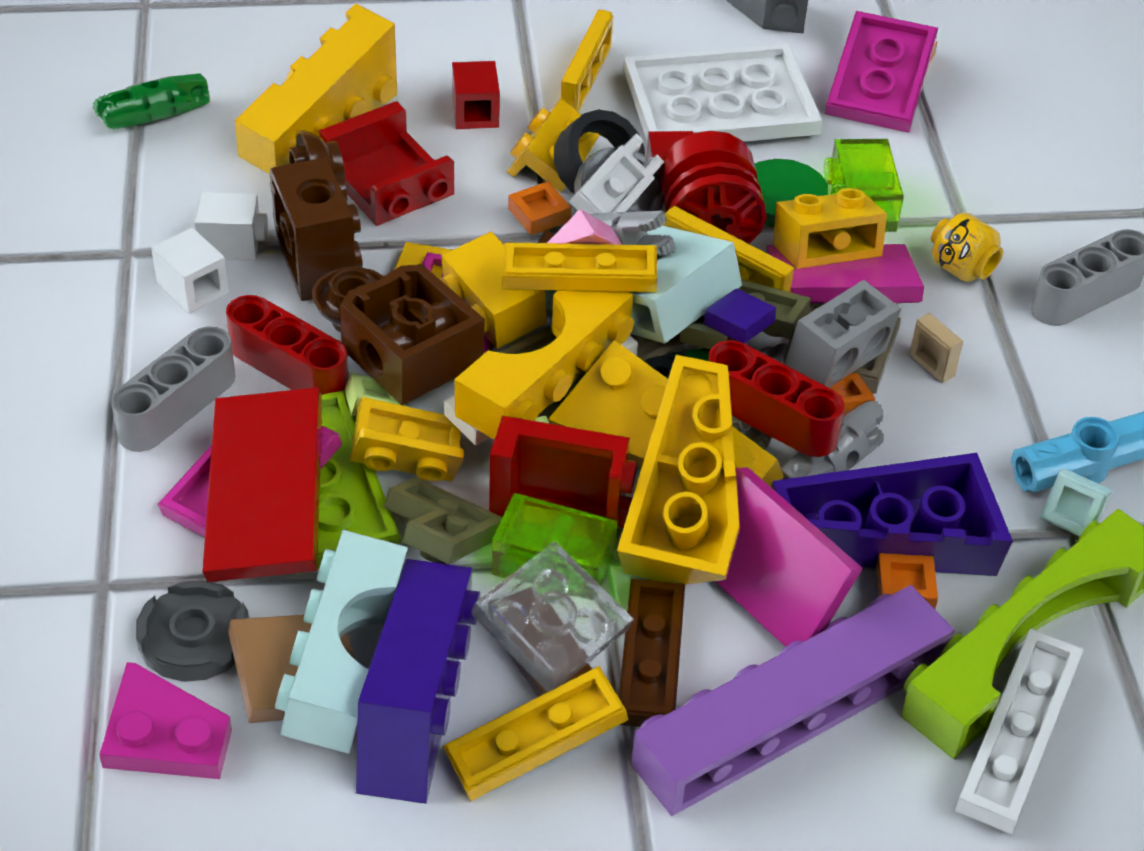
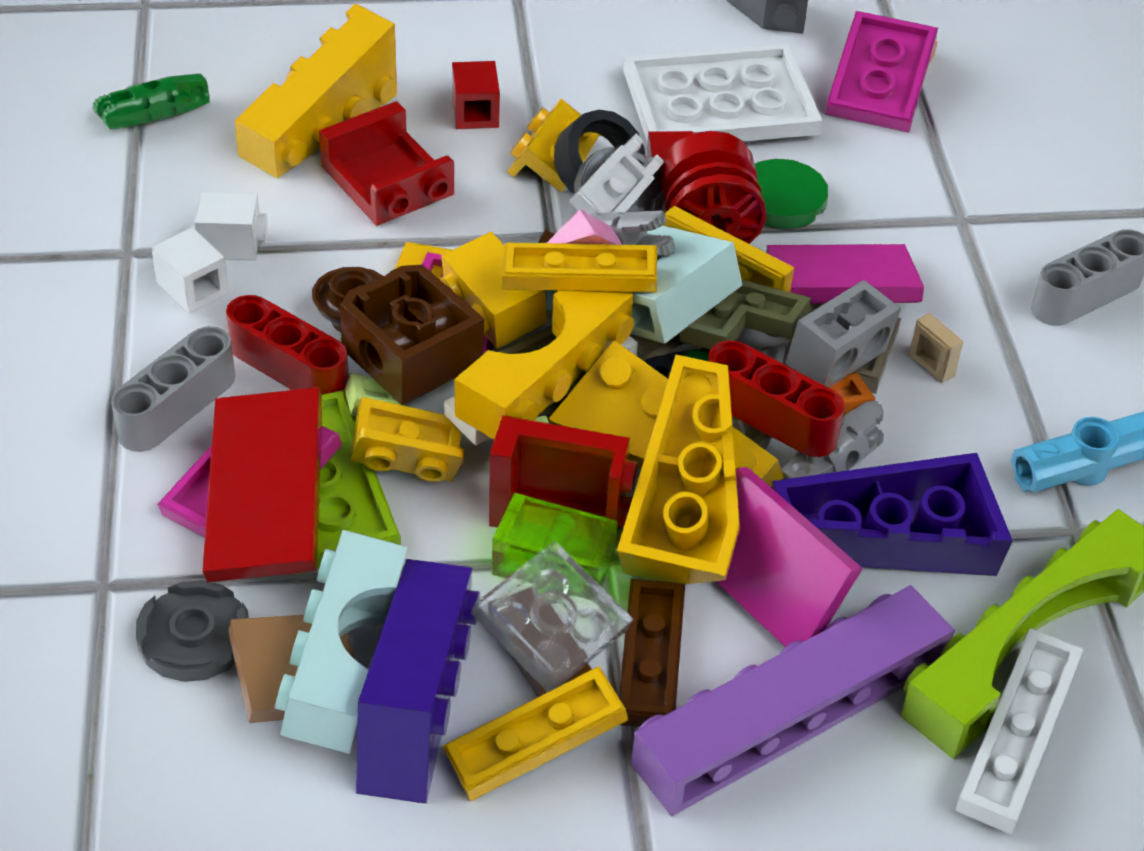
(163, 729): dark pink wing -> none
(312, 212): reddish brown brick -> none
(440, 522): olive plate -> none
(539, 208): orange plate -> none
(588, 60): yellow tile -> none
(740, 316): dark purple tile -> none
(829, 228): yellow brick -> none
(870, 168): clear neon green brick -> none
(901, 570): orange plate -> none
(966, 247): yellow head -> none
(1075, 502): light aqua tile -> none

